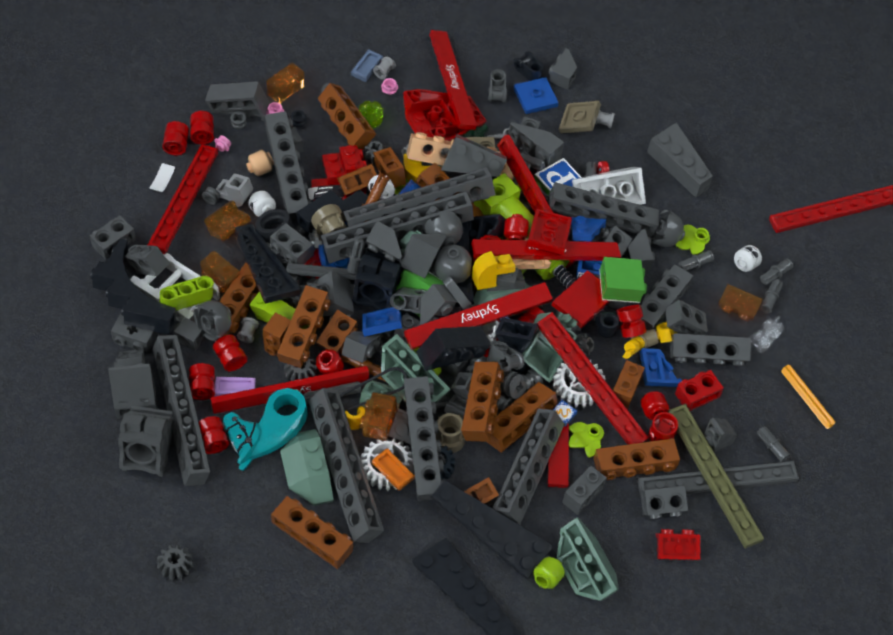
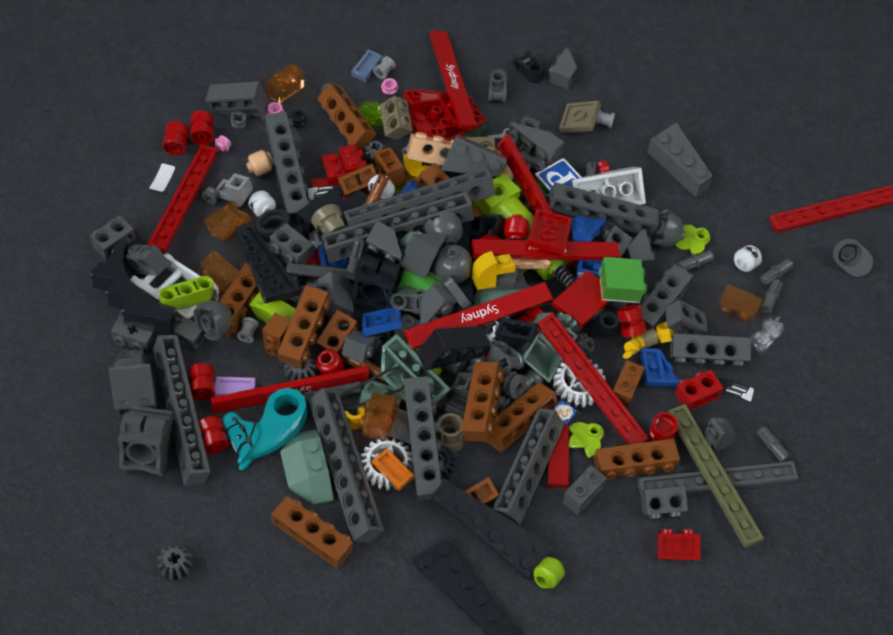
(229, 352): red wheel -> none
(396, 118): none -> dark tan brick
(535, 95): blue plate -> none
(585, 562): sand green wedge -> none
(654, 403): red head -> none
(737, 389): none -> sticker
(807, 395): light orange axle -> none
(853, 257): none -> dark grey piece

